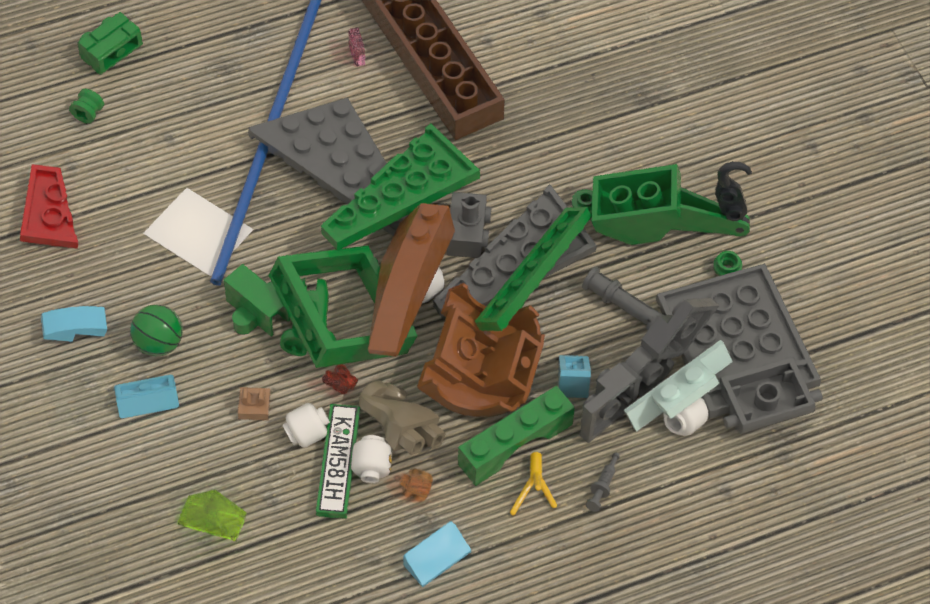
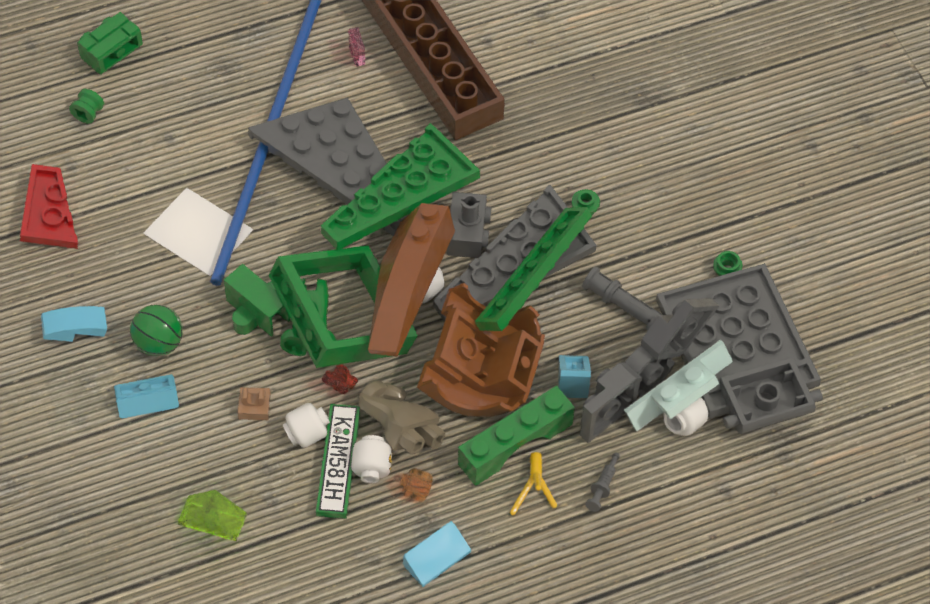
(650, 202): green slope -> none

